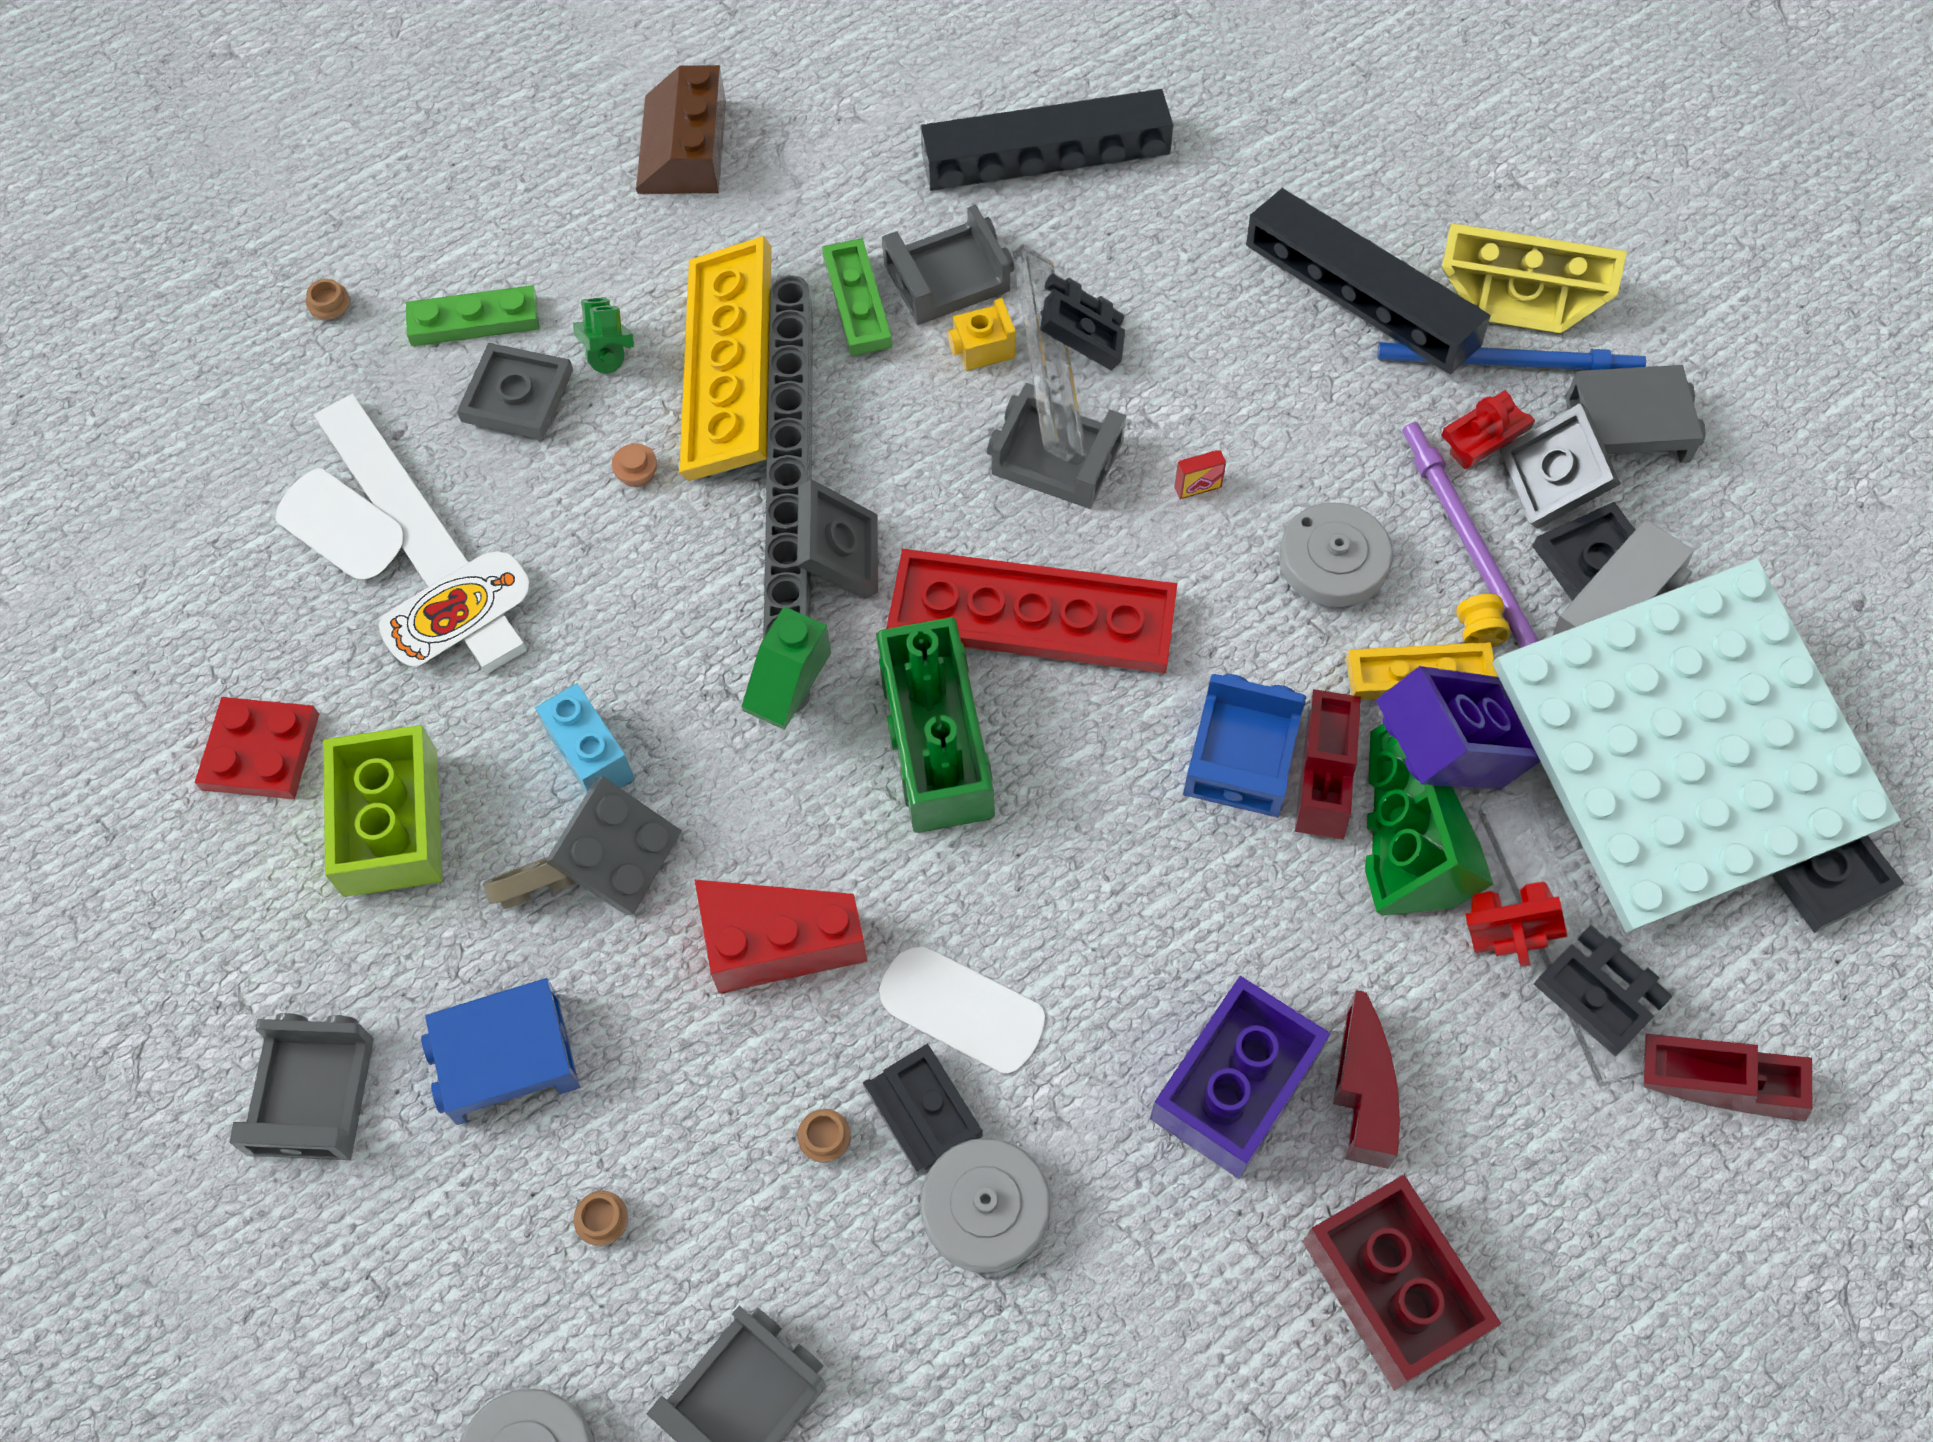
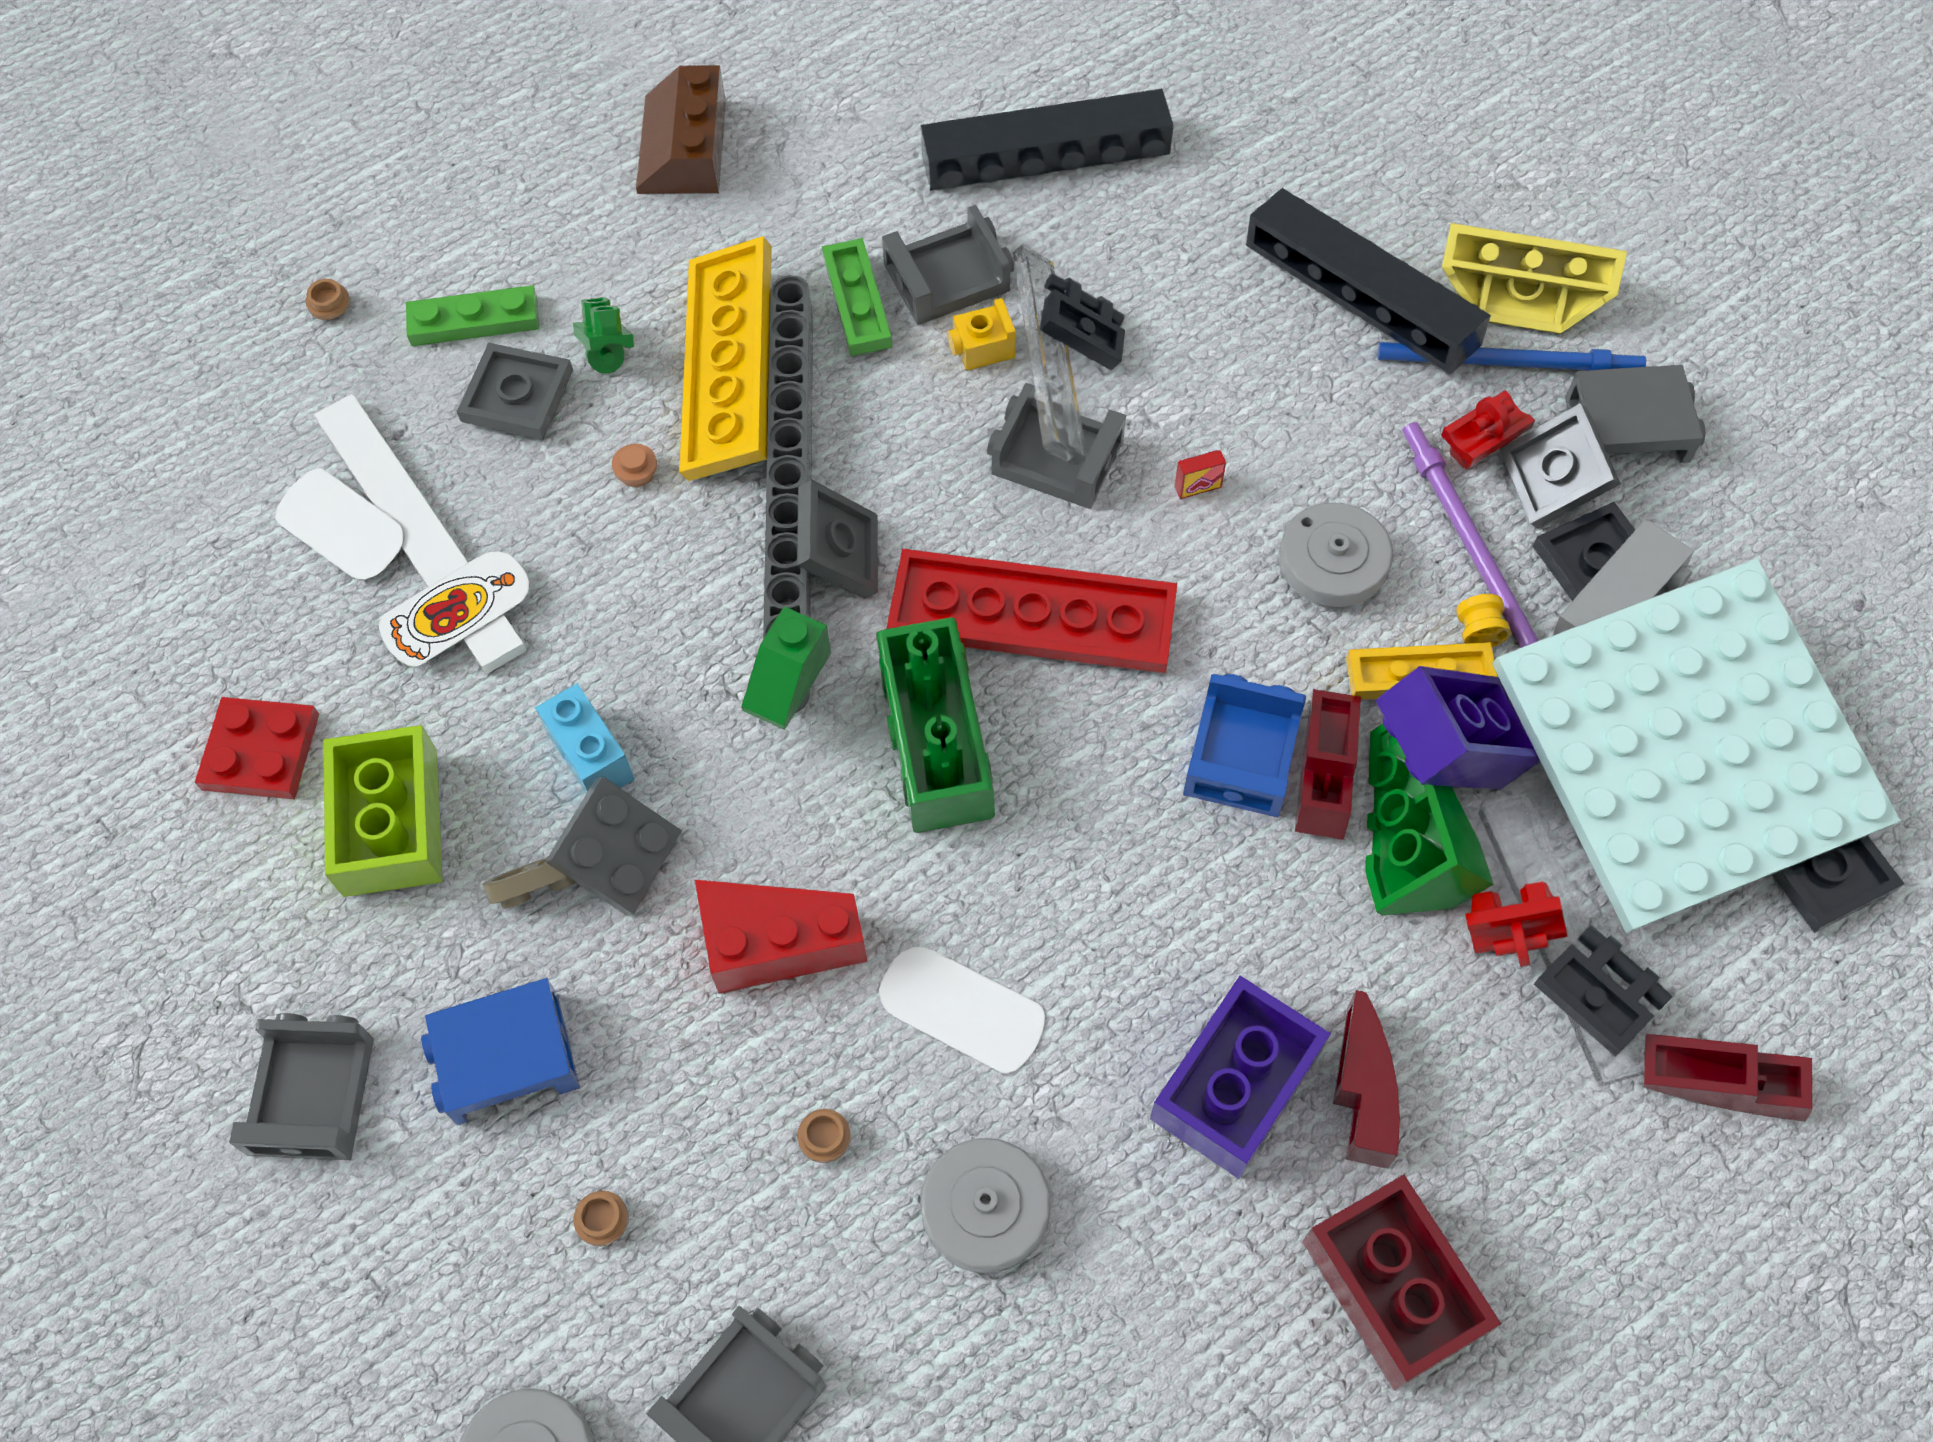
(922, 1108): black plate -> none

